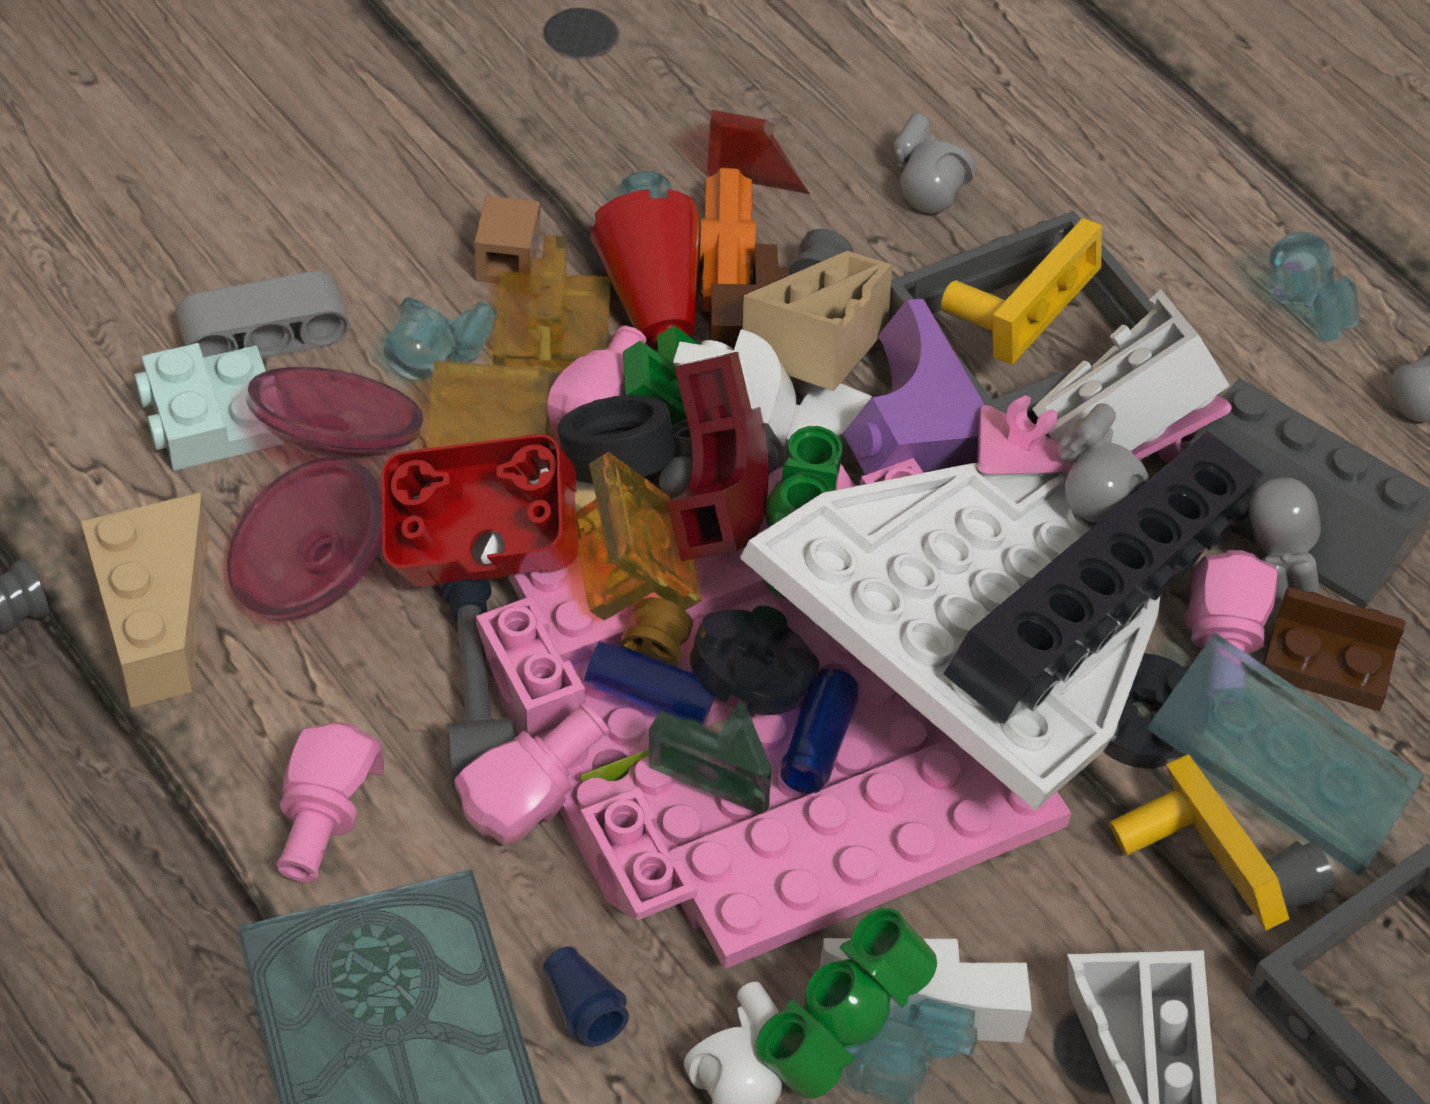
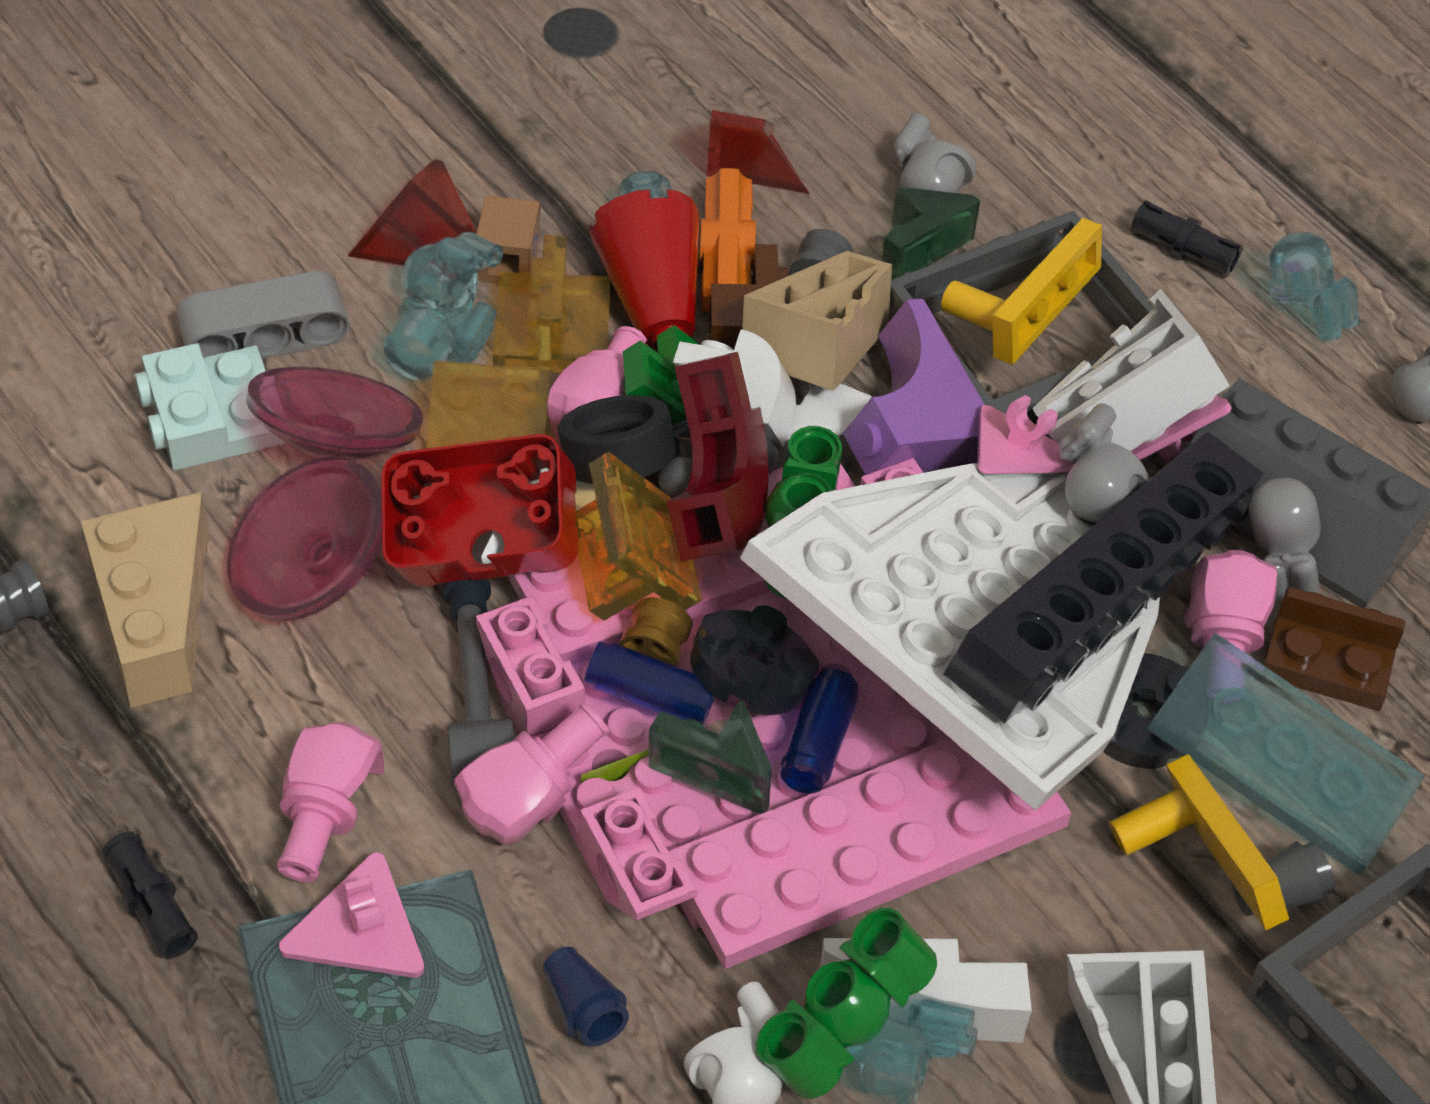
(149, 895): none -> black pin
(359, 926): none -> bright pink piece
(418, 216): none -> clear red slope
(446, 272): none -> clear light blue piece
(928, 227): none -> clear green slope
(1186, 238): none -> black pin

